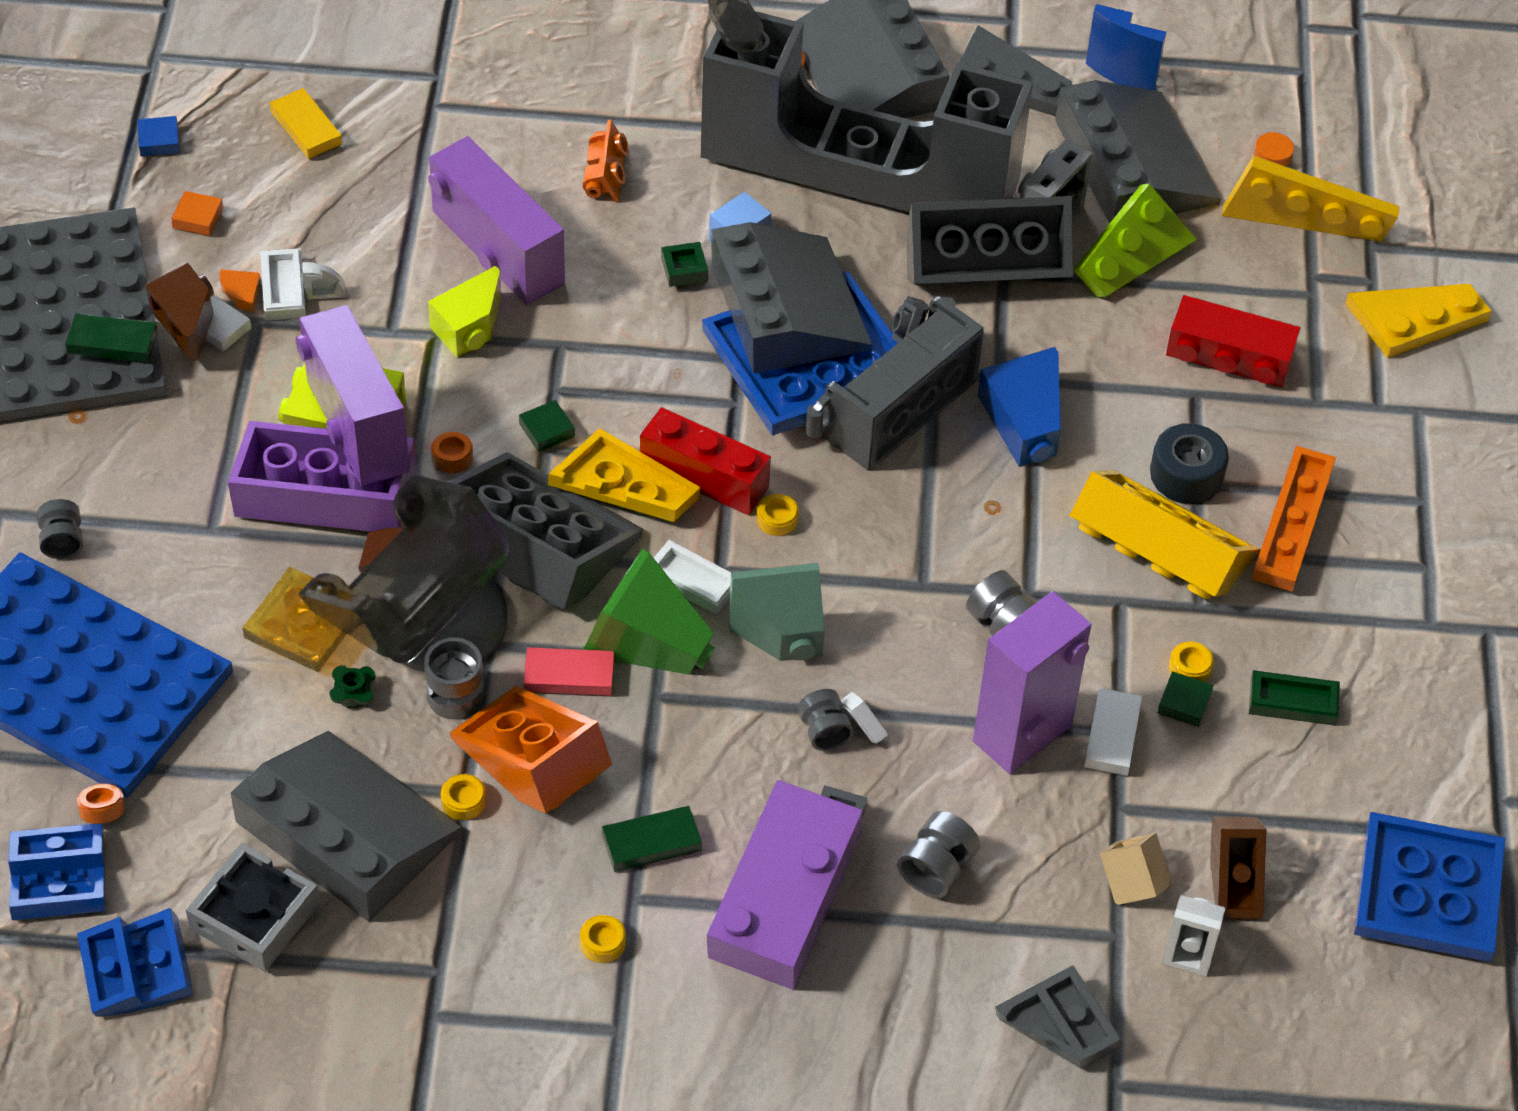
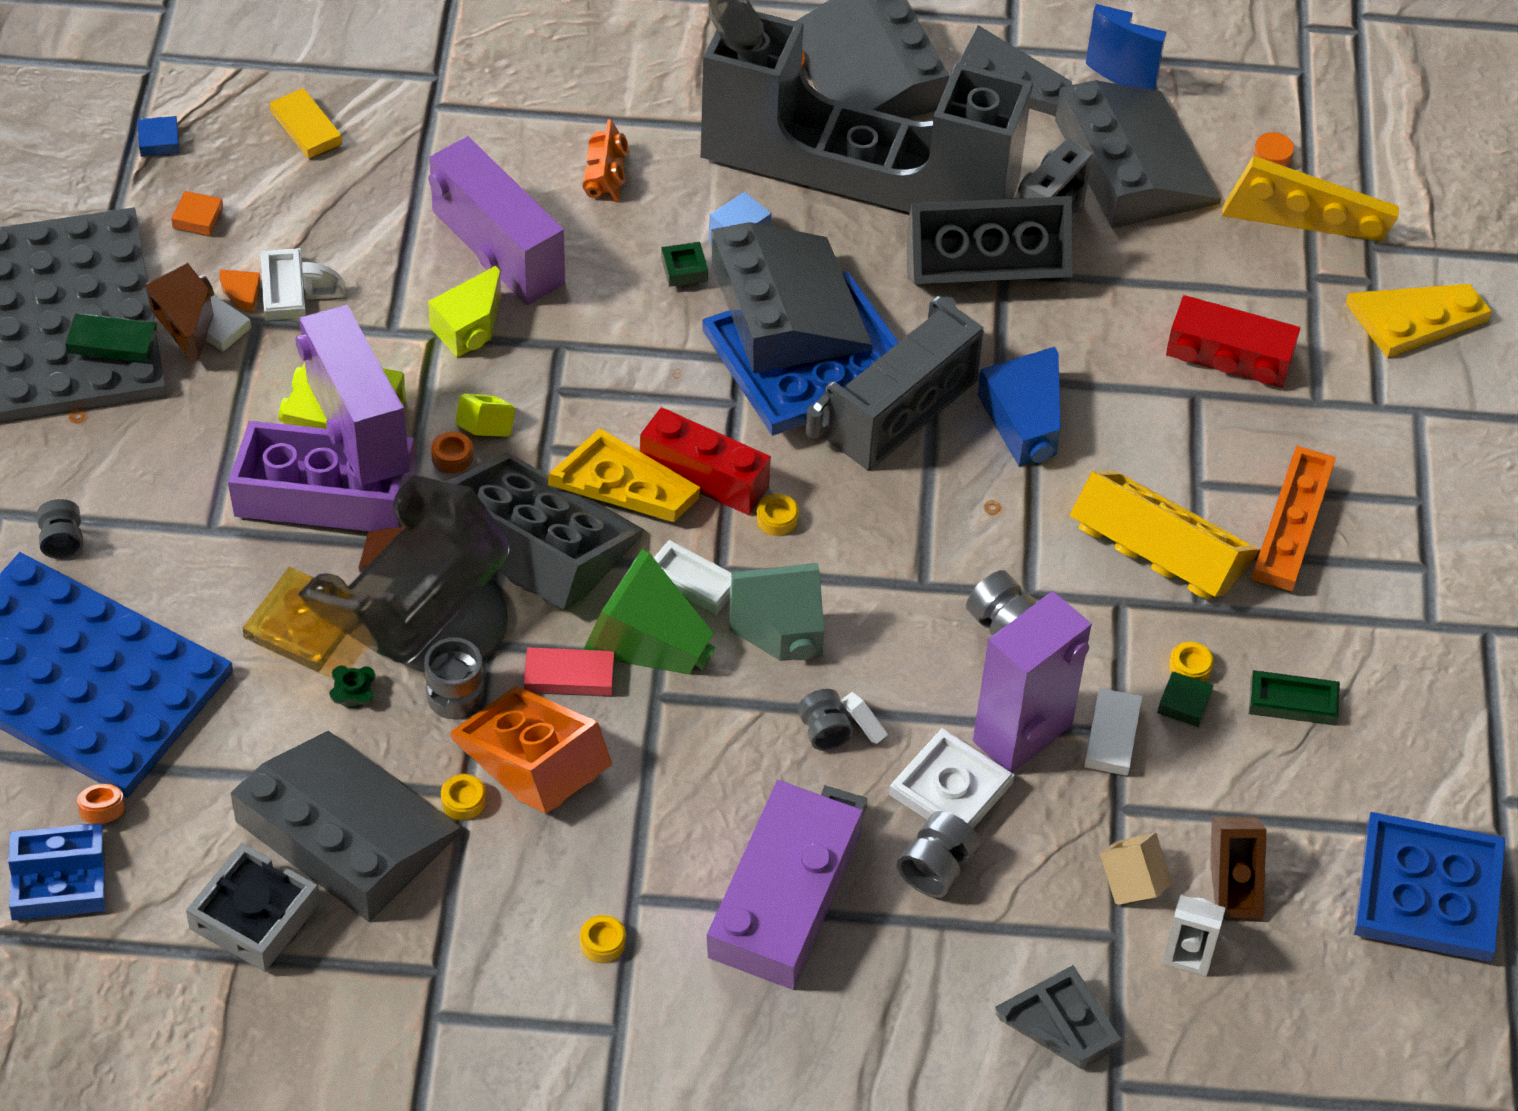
(135, 964): blue slope -> none
(485, 415): none -> neon yellow slope
(546, 425): dark green tile -> none
(651, 838): dark green tile -> none
(908, 317): dark grey slope -> none
(951, 779): none -> white plate
(1133, 243): lime wing -> none
(1189, 463): black wheel -> none

